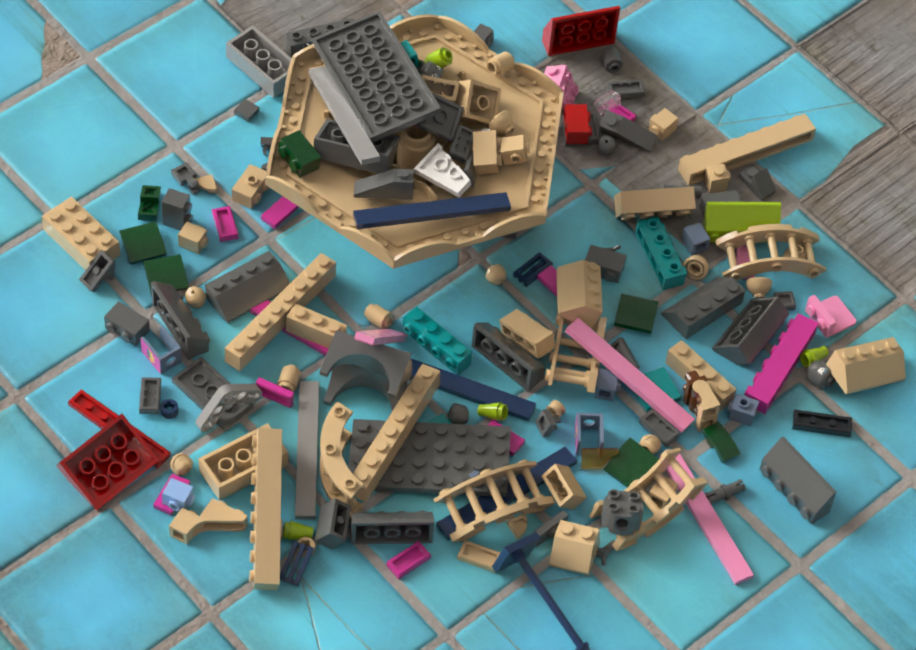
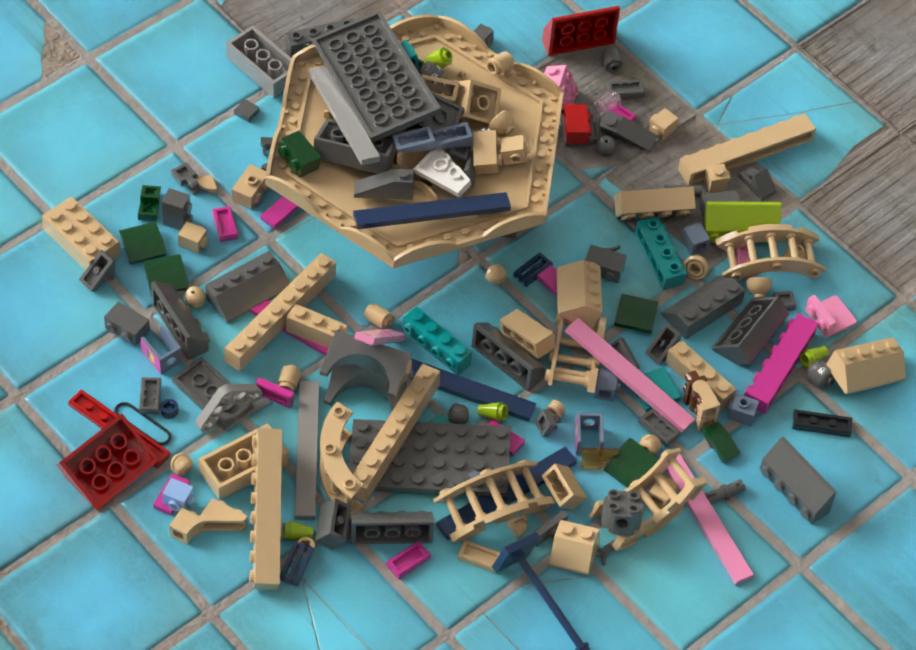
(147, 417): none -> black piece
(425, 139): none -> sand blue slope
(663, 342): none -> dark grey slope

